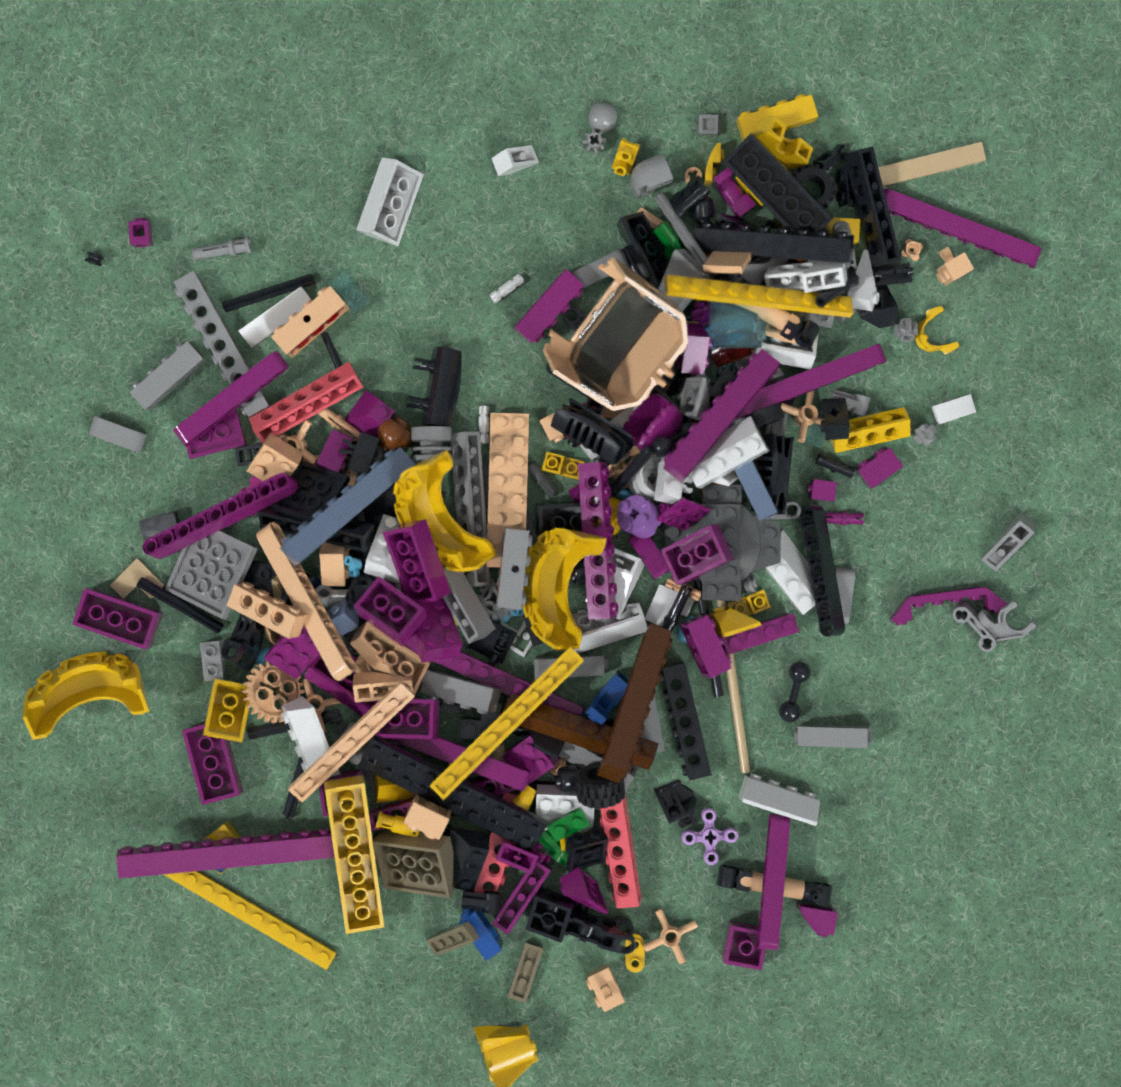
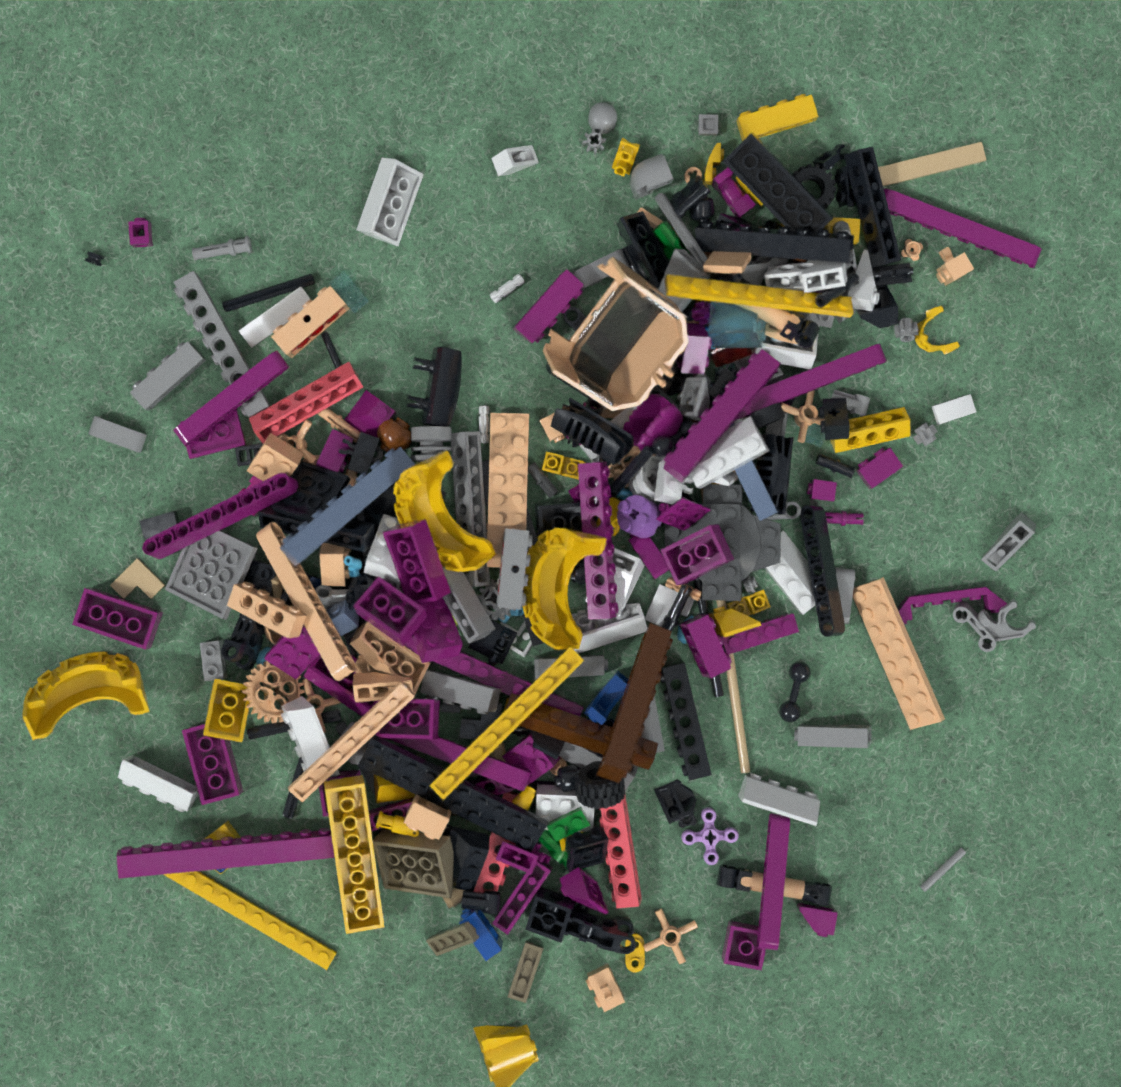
(158, 783): none -> white slope
(179, 605): black axle -> none
(455, 899): none -> tan cone
(790, 151): yellow arch -> none
(897, 654): none -> light nougat plate
(943, 869): none -> light grey bar

